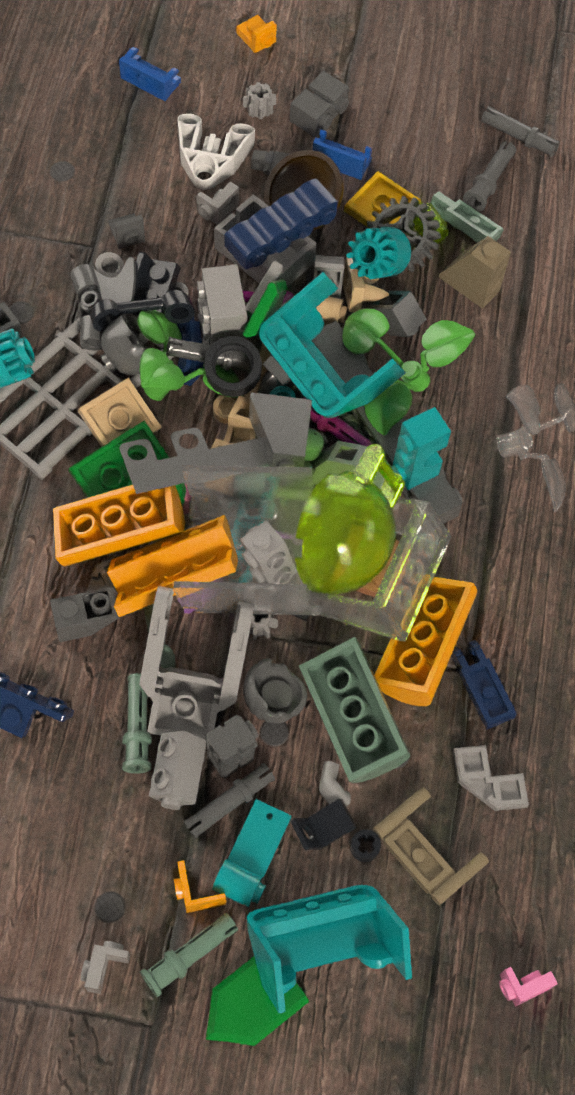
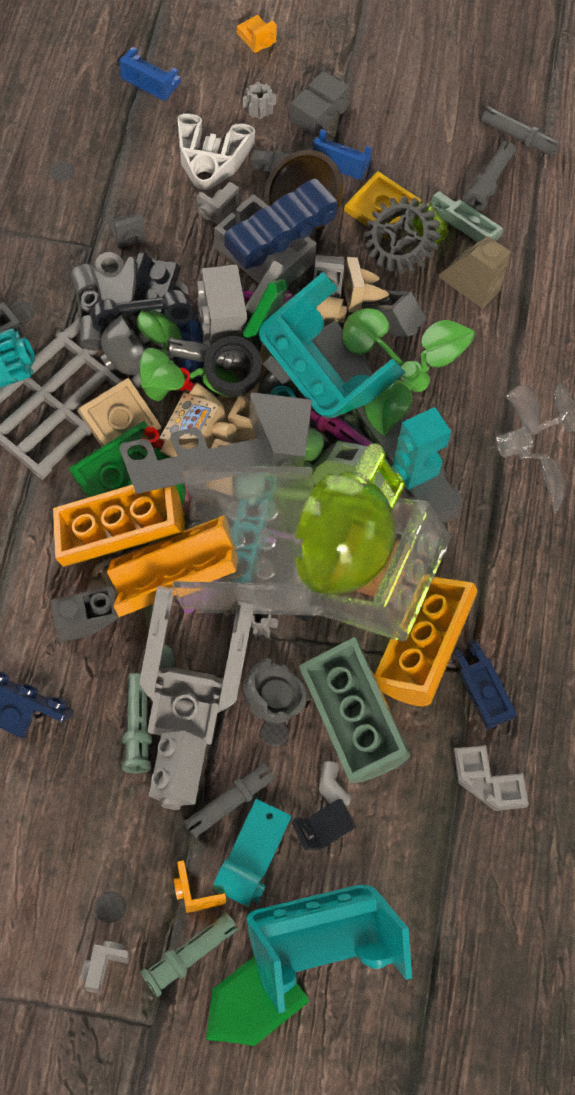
(194, 410): none -> tan torso
(232, 745): dark grey brick -> none
(267, 555): light grey brick -> none
(366, 834): black bush -> none
(380, 252): teal gear -> none
(419, 856): dark tan plate -> none
(533, 985): bright pink bracket -> none

